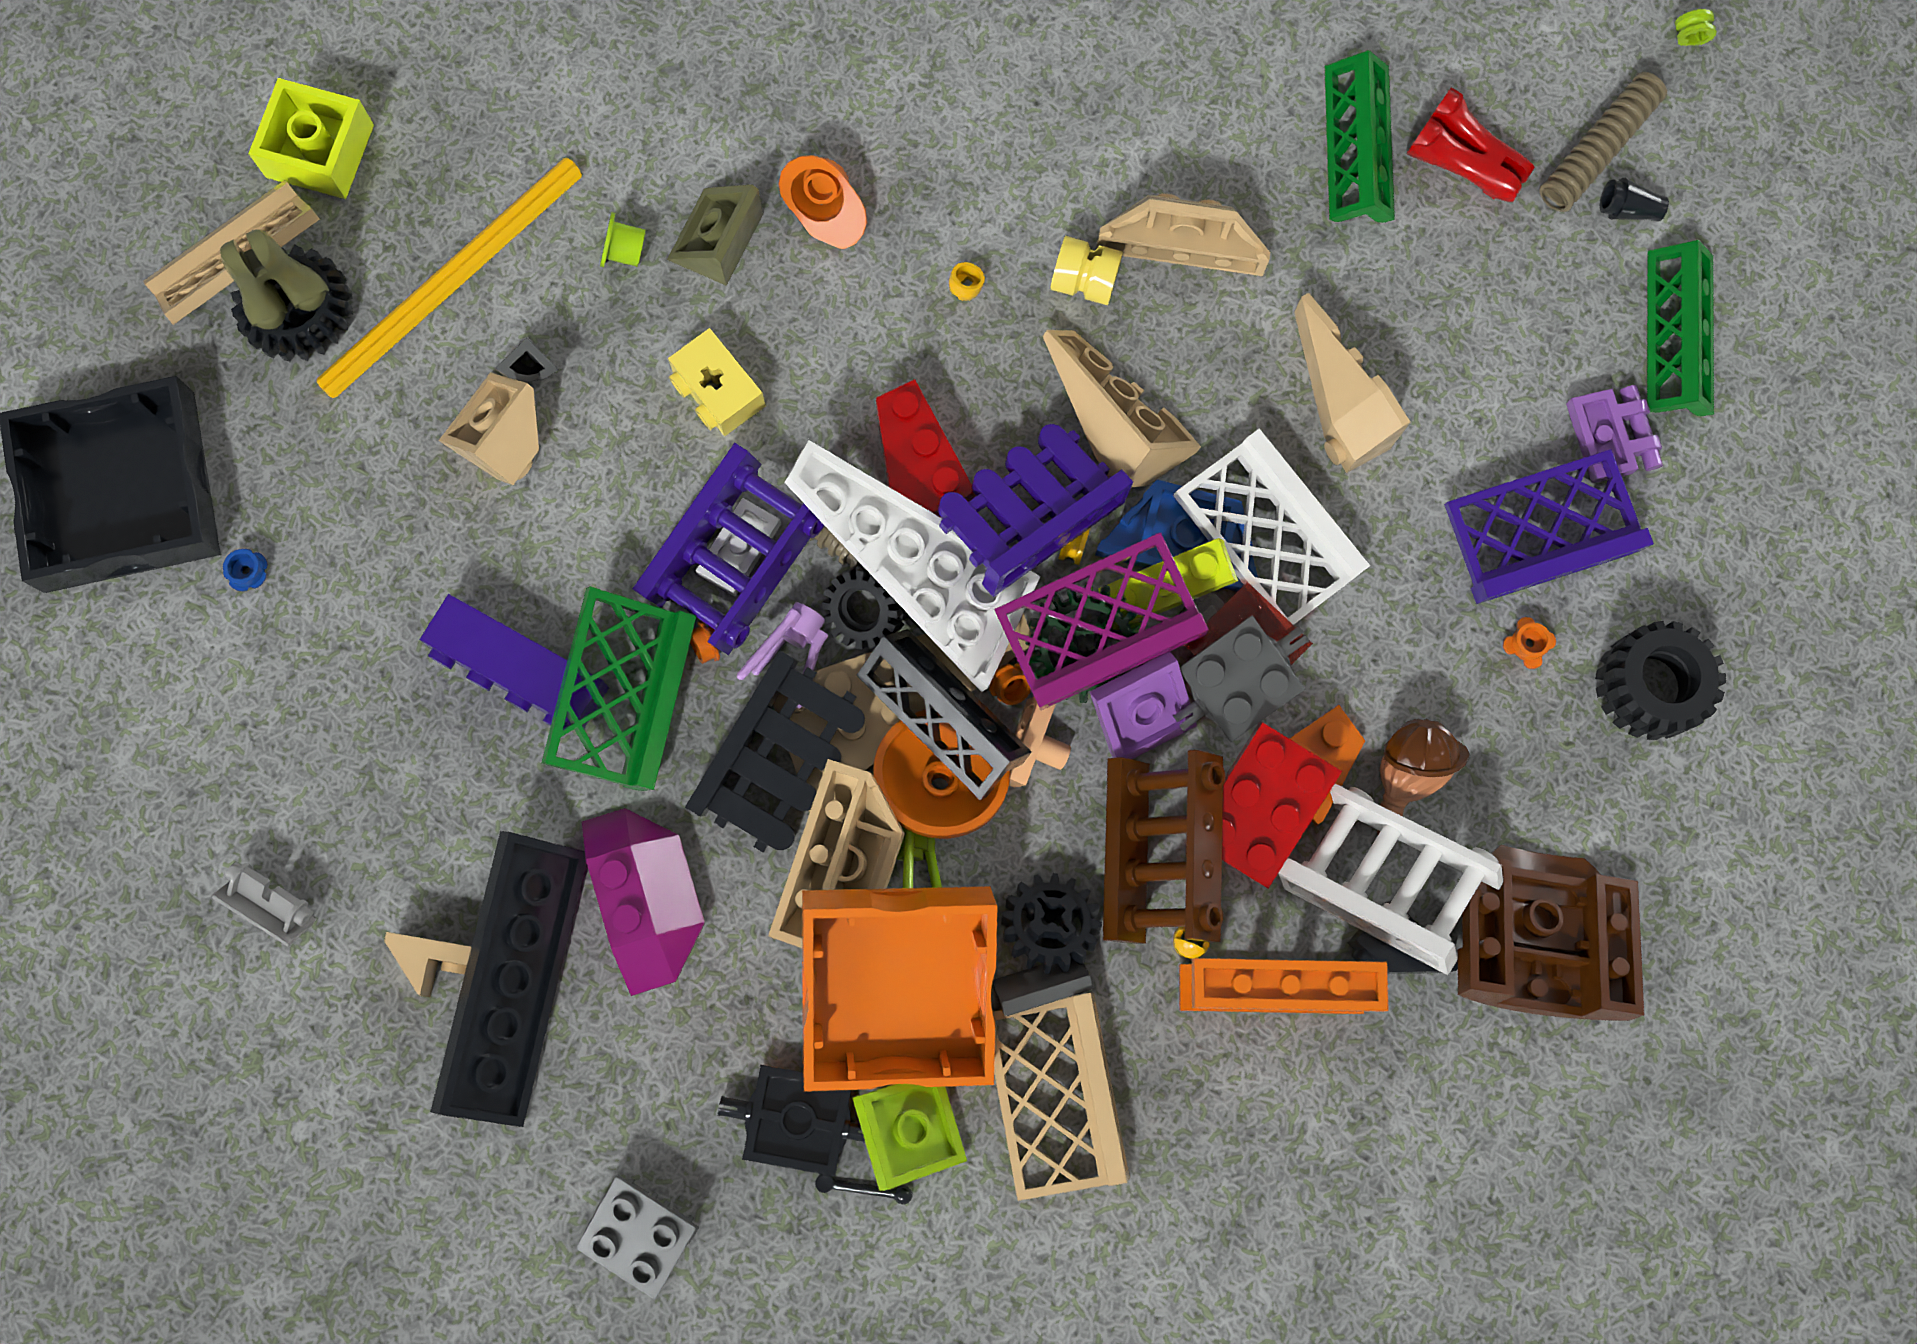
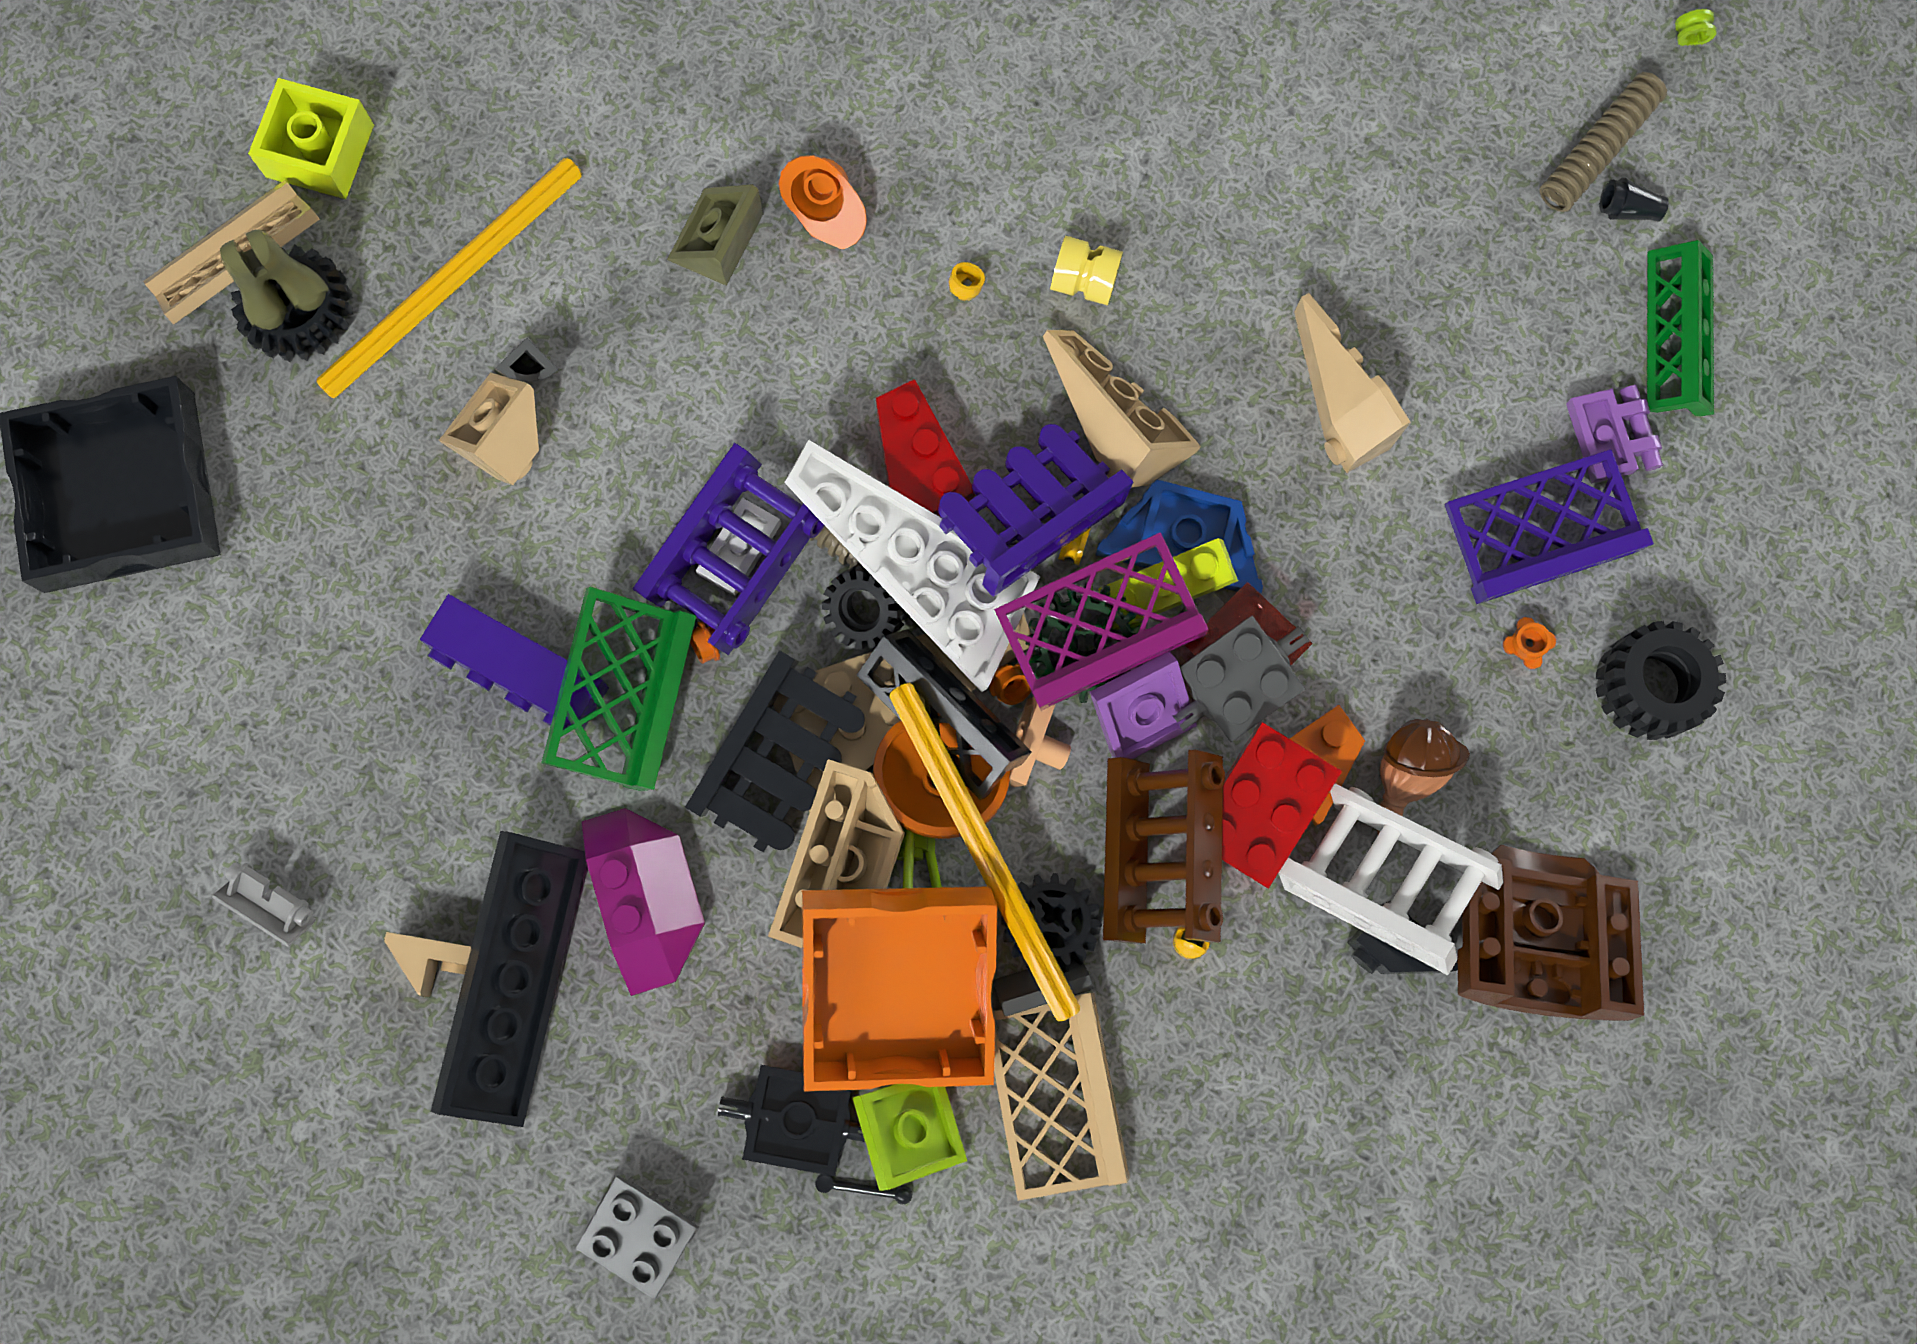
(234, 565): blue plate -> none
(622, 243): lime piece -> none
(708, 360): light yellow brick -> none
(799, 627): lavender plant -> none
(985, 852): none -> yellow axle
(1186, 234): tan wedge -> none
(1283, 986): orange fence -> none
(1293, 502): white fence -> none
(1373, 140): green fence -> none
(1465, 147): red piece -> none

